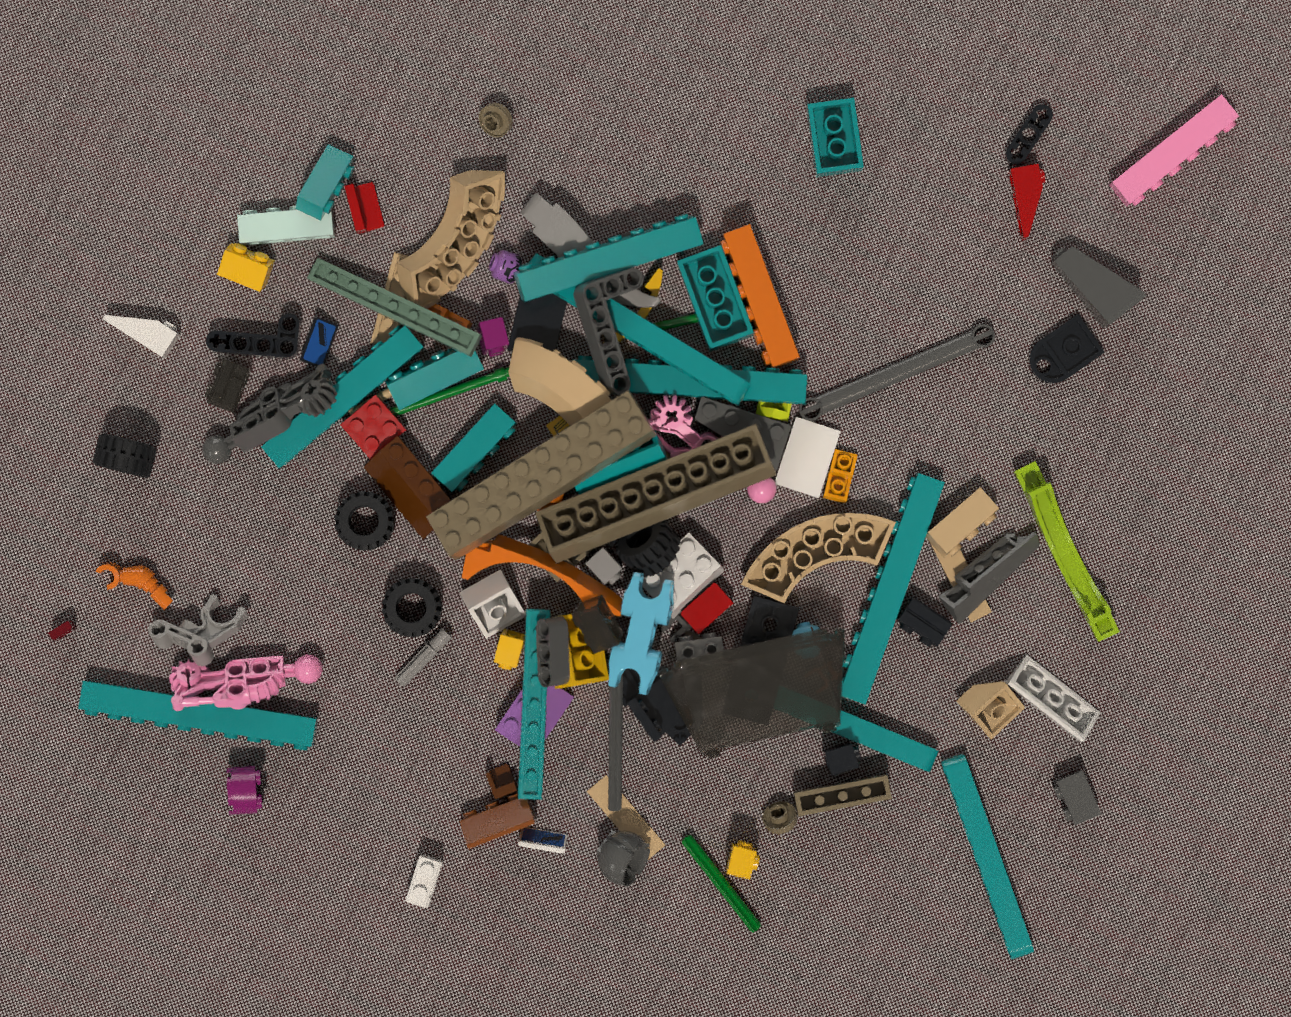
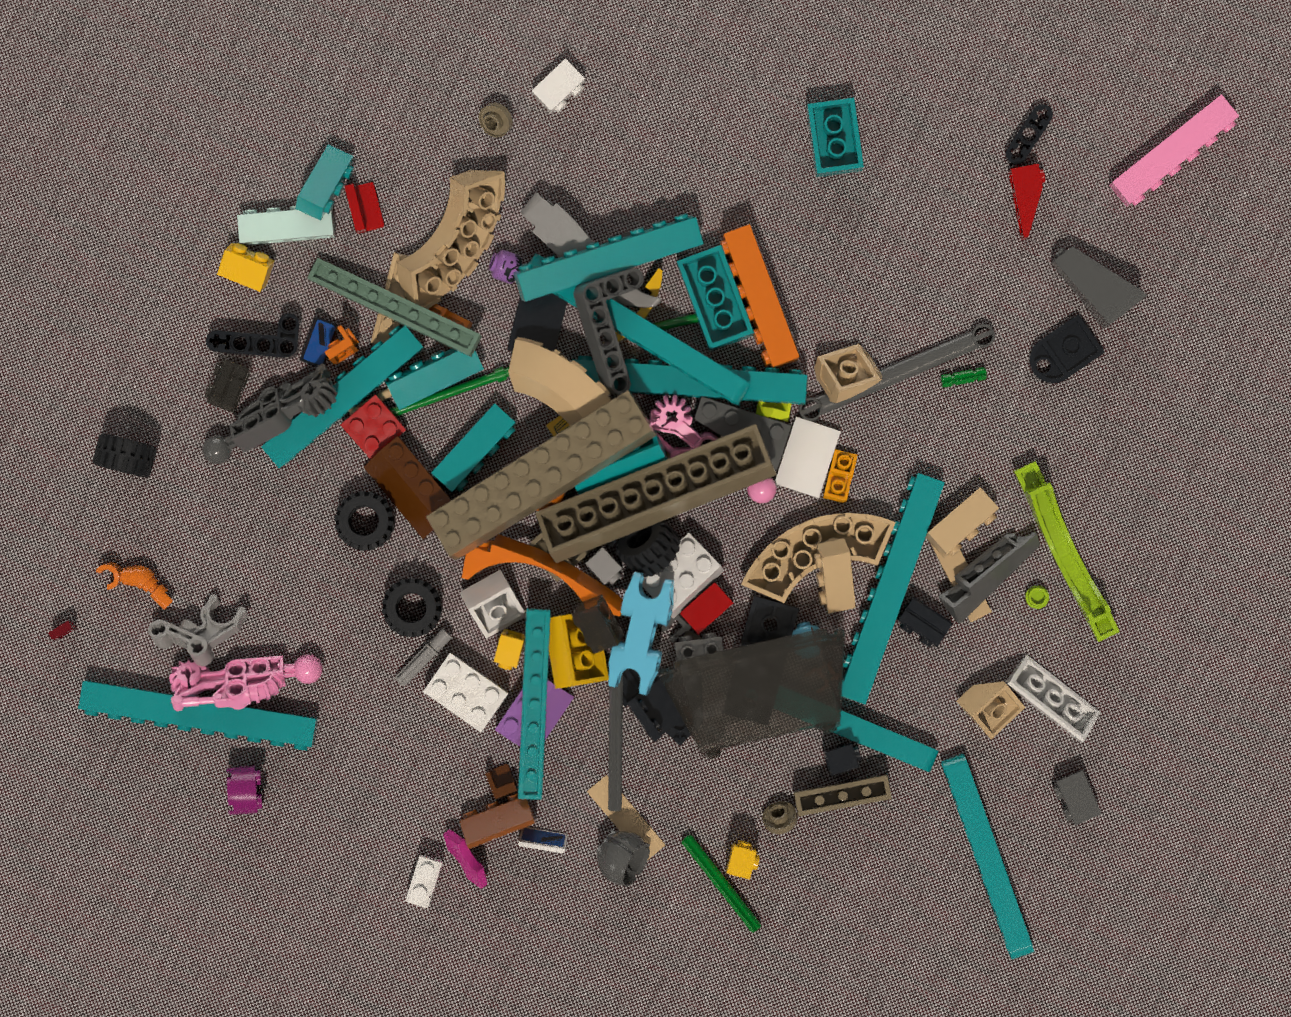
(150, 333): white slope -> none
(341, 350): none -> orange bracket
(466, 692): none -> white brick
(472, 868): none -> dark pink tile
(494, 337): magenta brick -> none
(552, 651): dark grey beam -> none
(559, 87): none -> white brick
(835, 576): none -> tan brick
(846, 372): none -> tan slope
(963, 377): none -> green axle
(1037, 597): none -> lime plate

